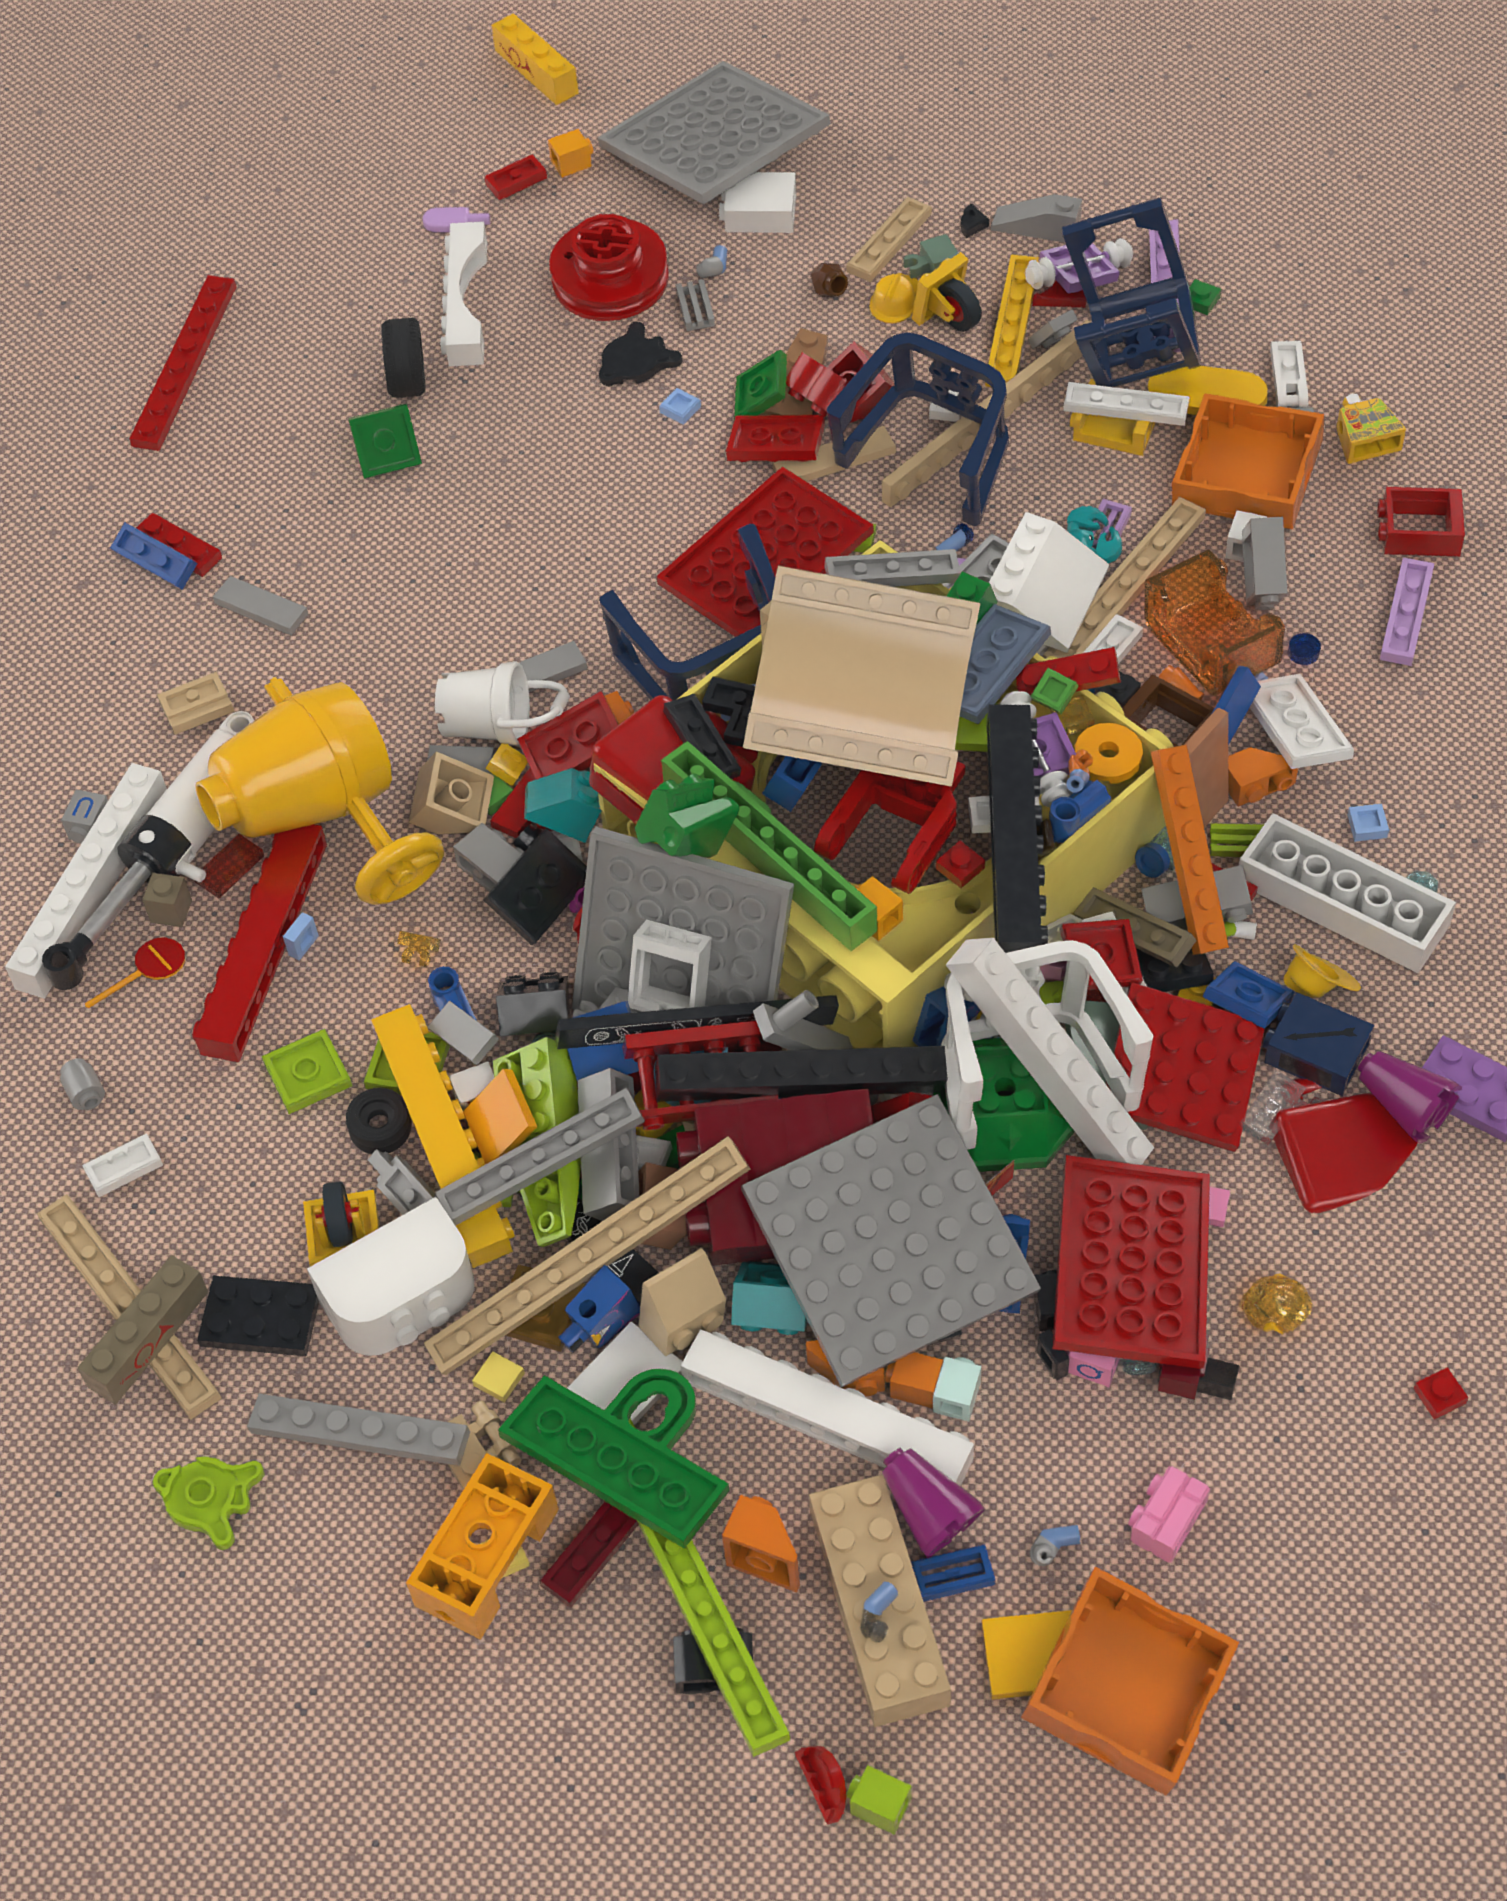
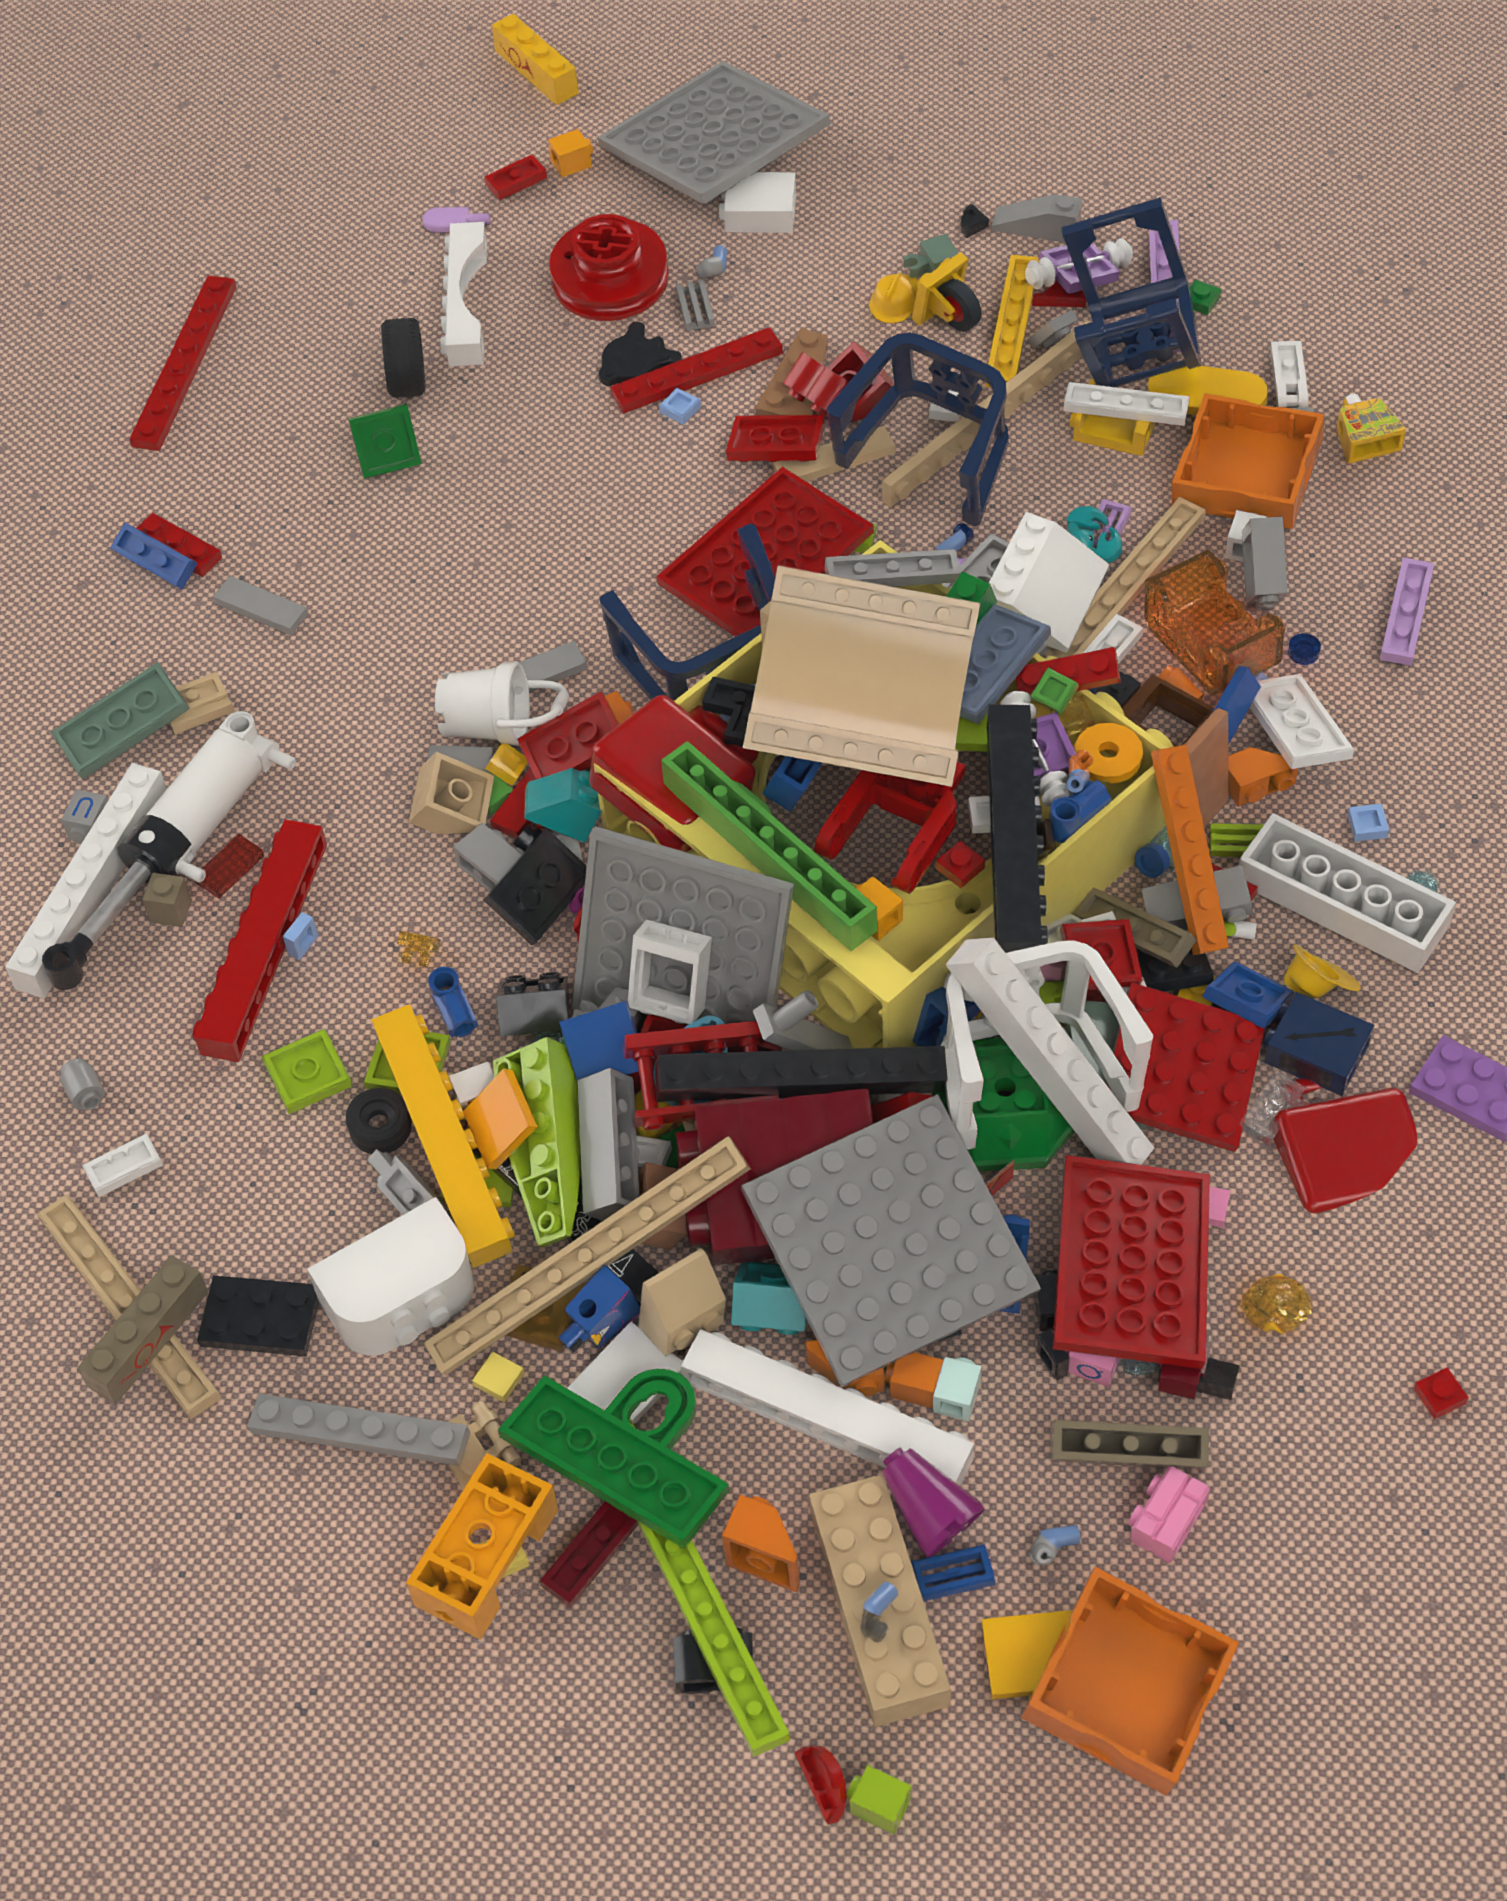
(120, 720): none -> sand green tile
(154, 960): red piece -> none
(207, 1494): lime tile -> none
(311, 764): yellow piece -> none
(338, 1220): plate -> none
(463, 1033): light grey tile -> none
(540, 1156): light grey plate -> none
(613, 1028): black tile -> none
(686, 818): green piece -> none
(696, 370): none -> red plate
(696, 727): black tile -> none
(761, 385): green tile -> none
(829, 280): reddish brown rock -> none
(889, 239): tan tile -> none
(1129, 1444): none -> dark tan brick
(1409, 1093): magenta cone -> none
(1422, 502): red window -> none

